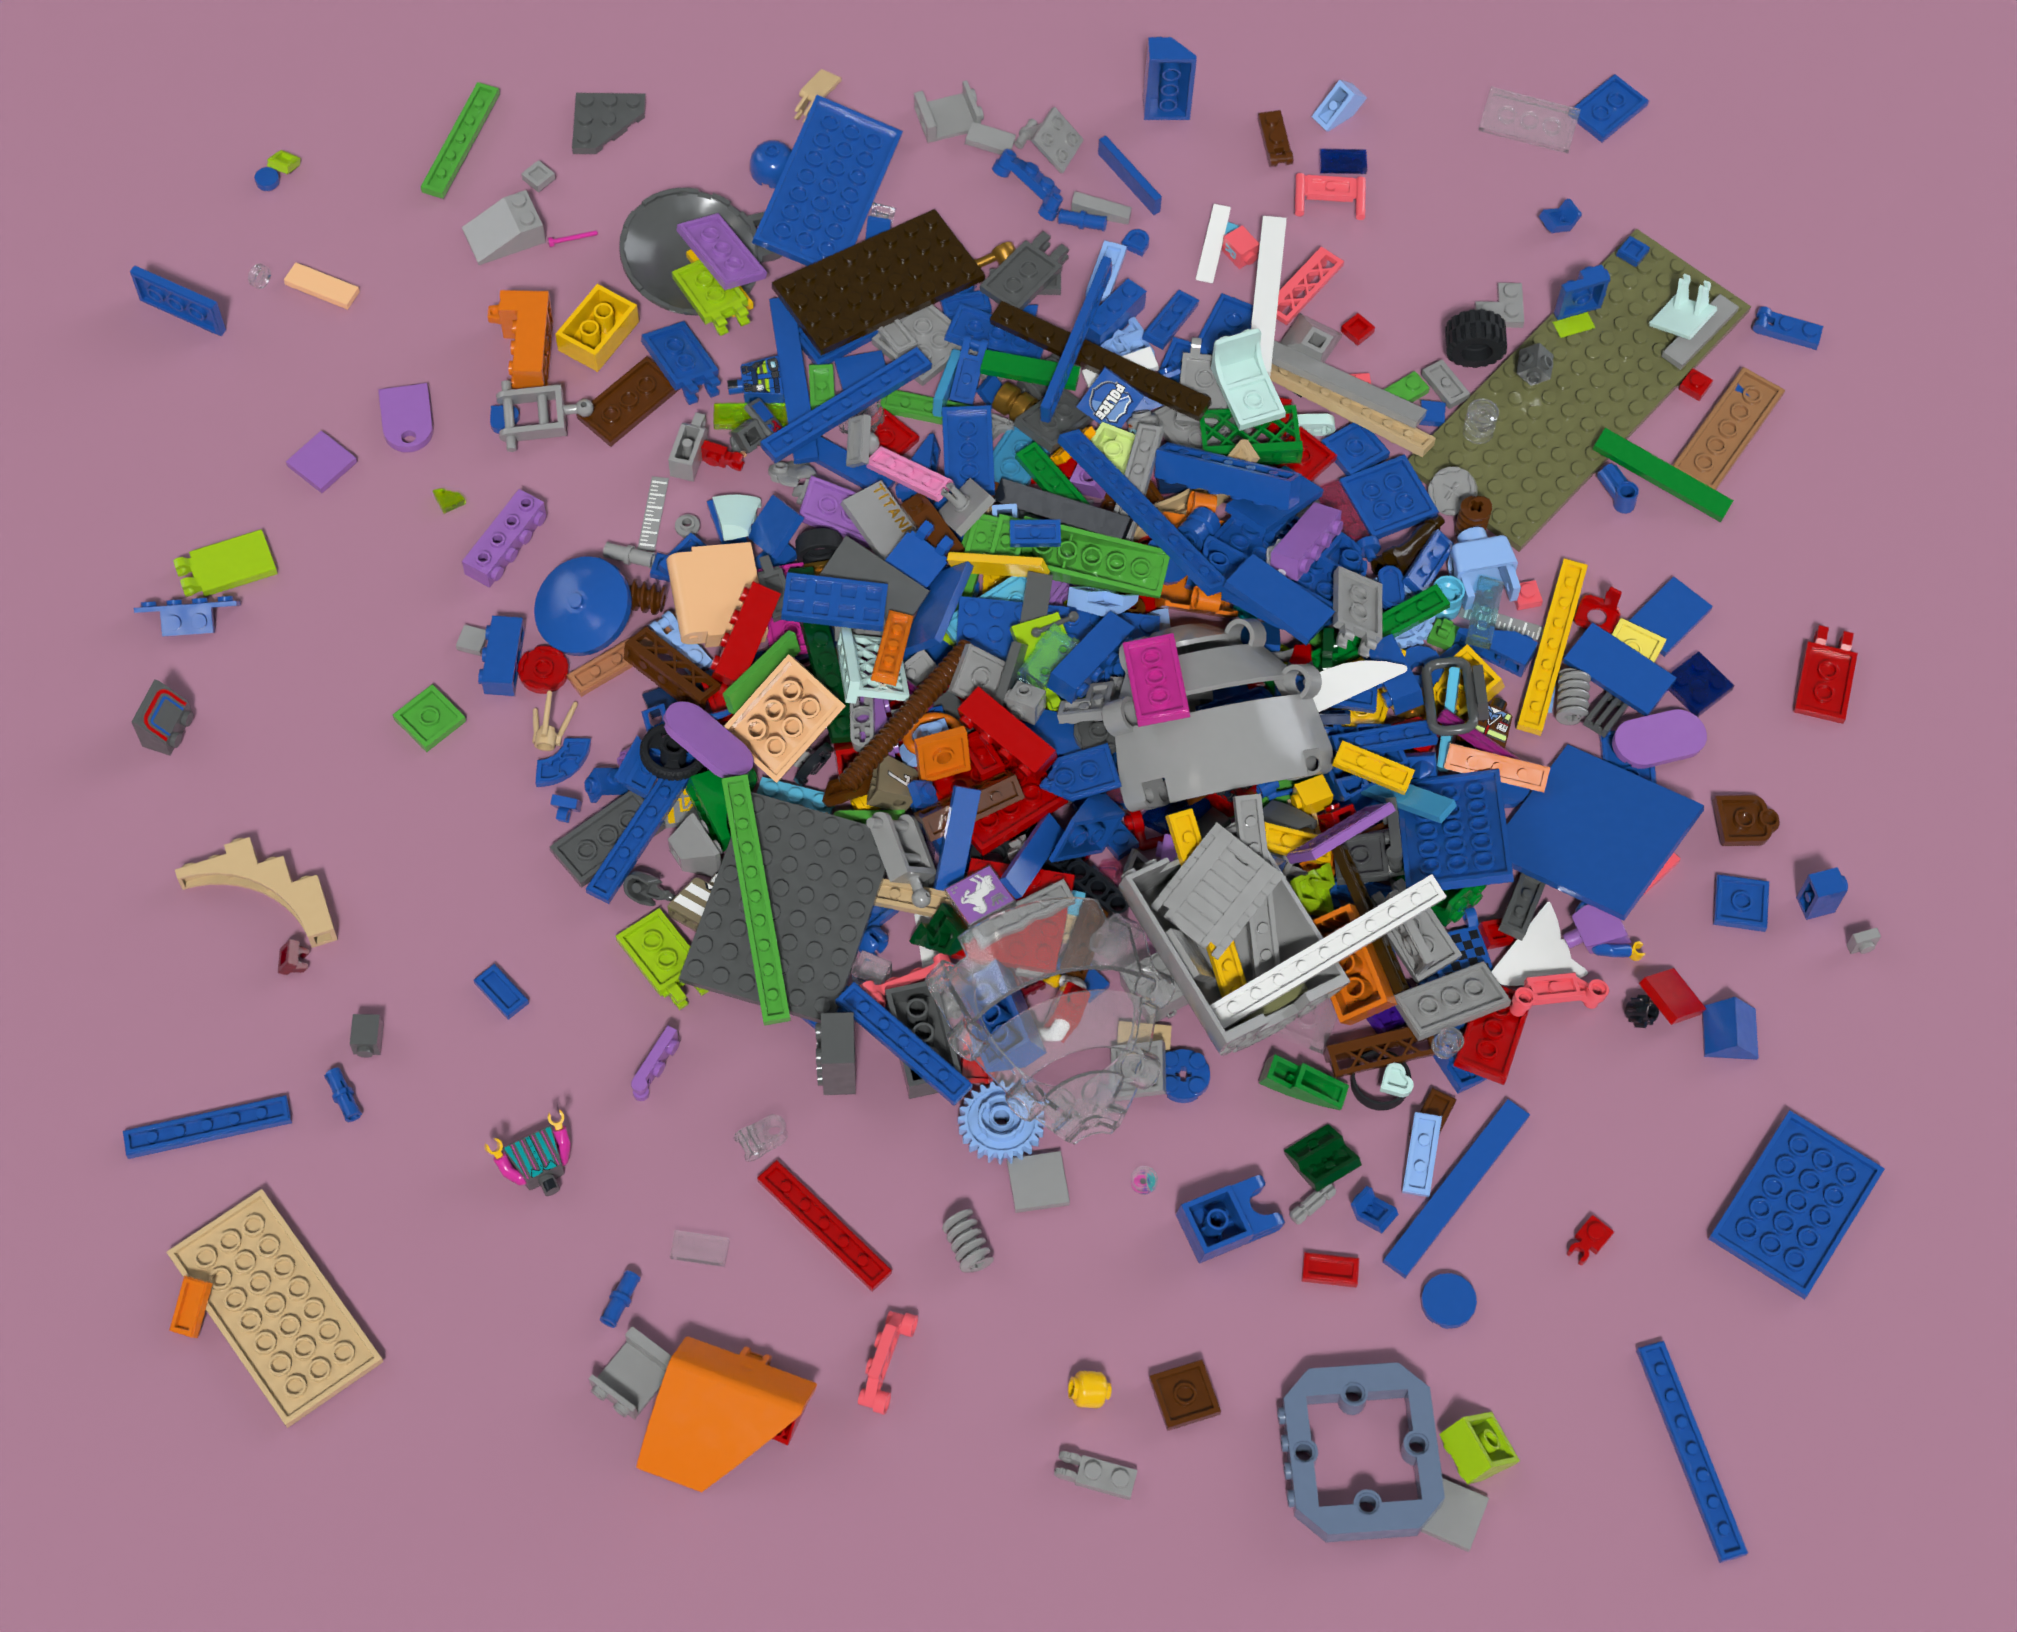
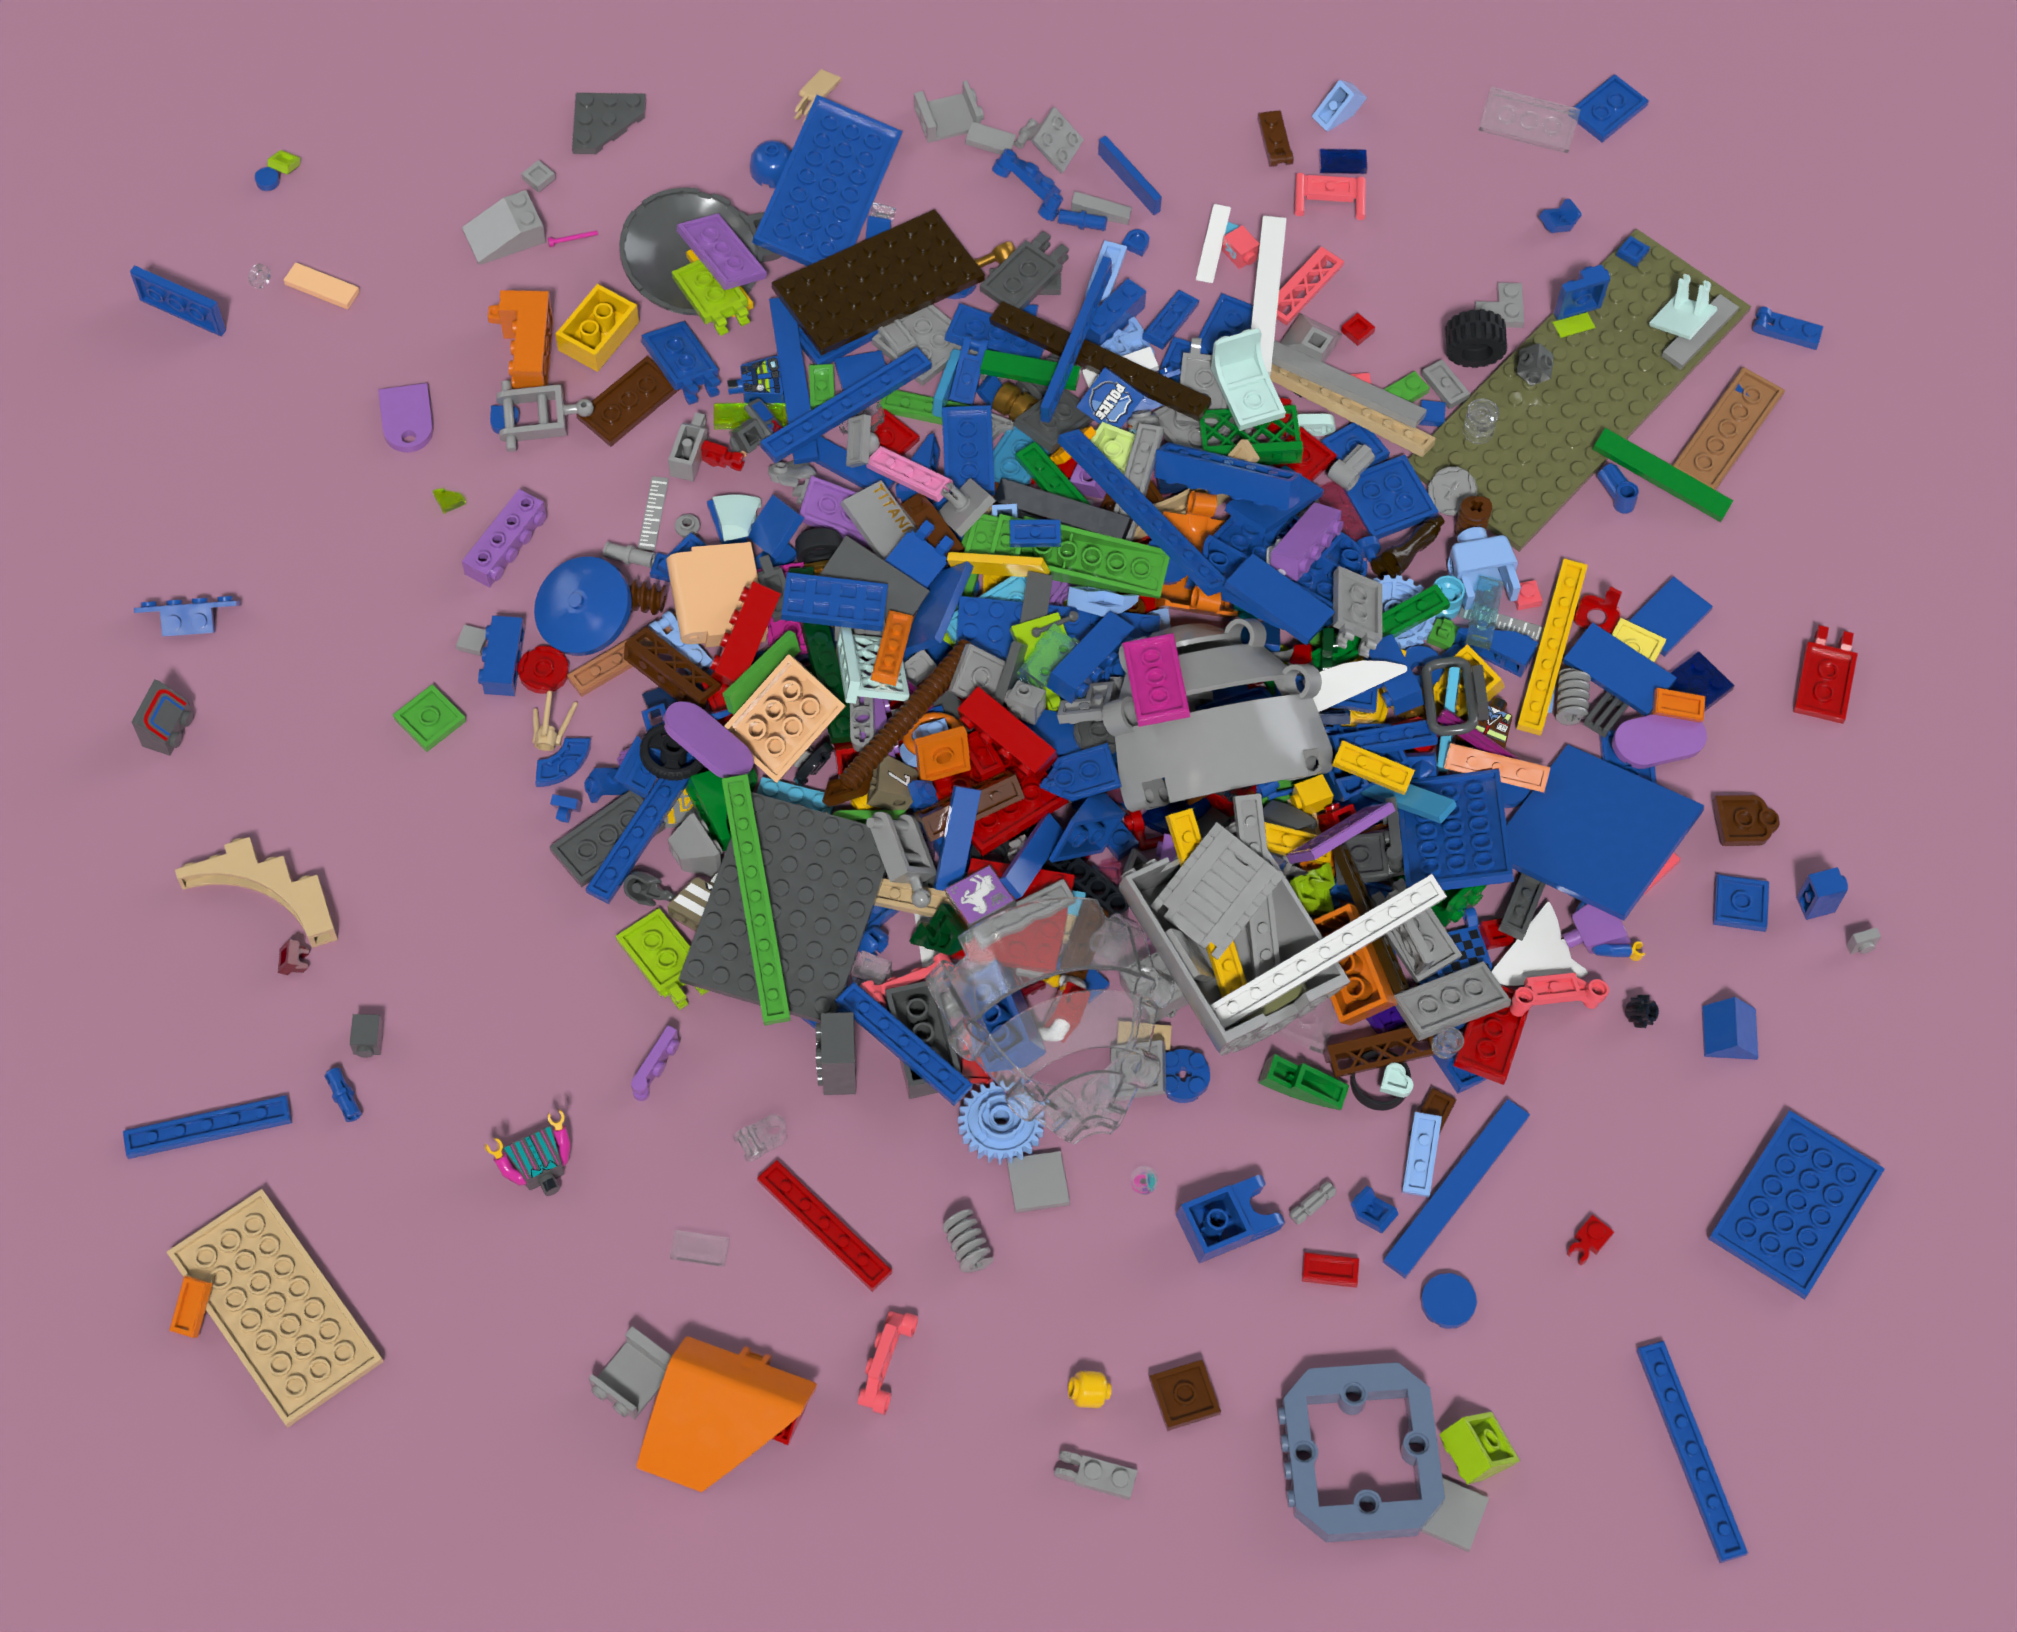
(226, 564): lime tile -> none
(321, 461): medium lavender tile -> none
(460, 140): bright green plate -> none
(501, 991): blue tile -> none
(620, 1299): blue pin -> none
(972, 299): blue tile -> none
(1168, 80): blue slope -> none
(1199, 526): blue wheel -> none
(1322, 1157): dark green slope -> none
(1347, 472): none -> light grey piece
(1392, 587): blue tile -> none
(1428, 562): blue tile -> none
(1672, 996): red tile -> none
(1678, 705): none -> orange tile
(1696, 384): red plate -> none

